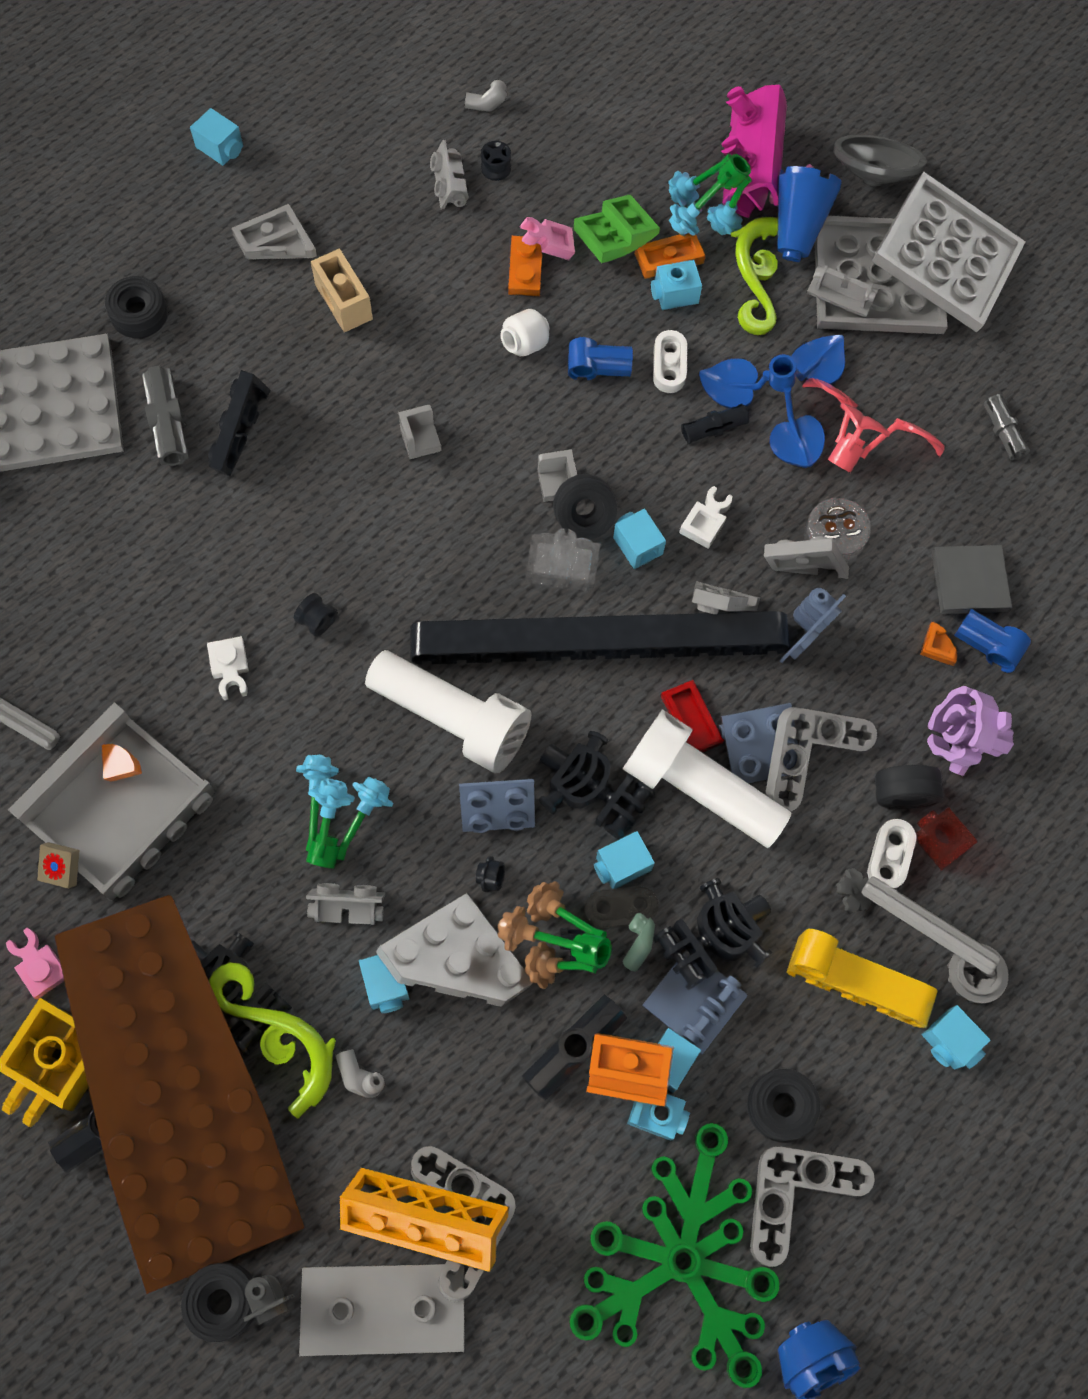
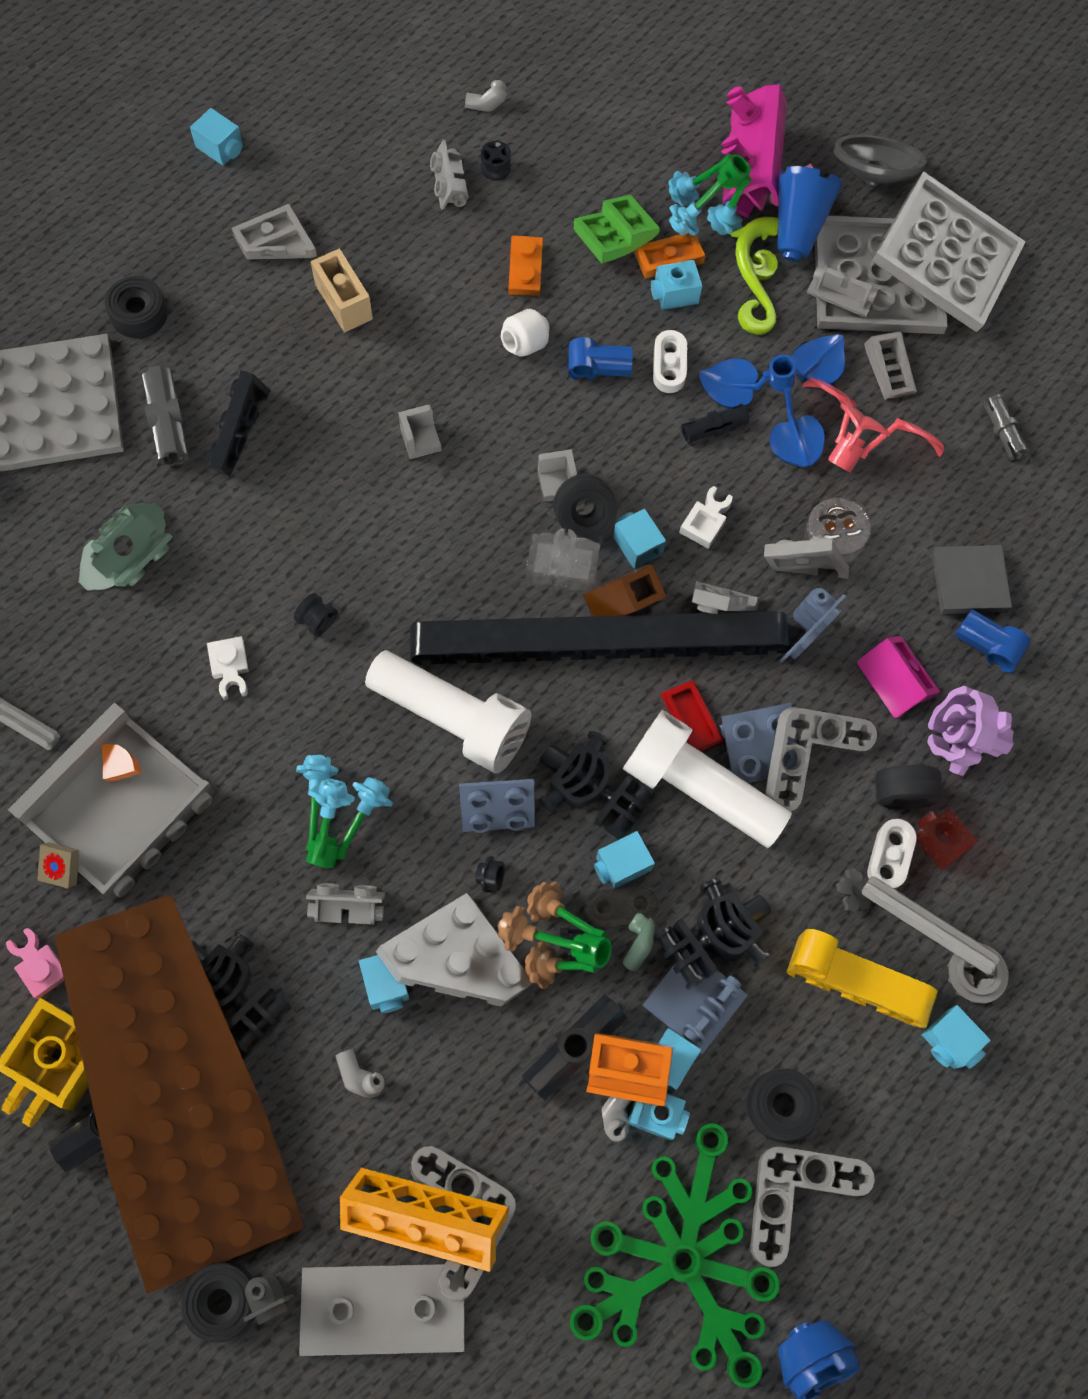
(104, 567): none -> sand green piece
(280, 1022): lime plant -> none
(552, 236): bright pink plate -> none
(616, 1118): none -> light grey arm
(625, 593): none -> reddish brown slope
(877, 359): none -> light grey slope
(897, 676): none -> dark pink panel
(939, 645): orange tile -> none

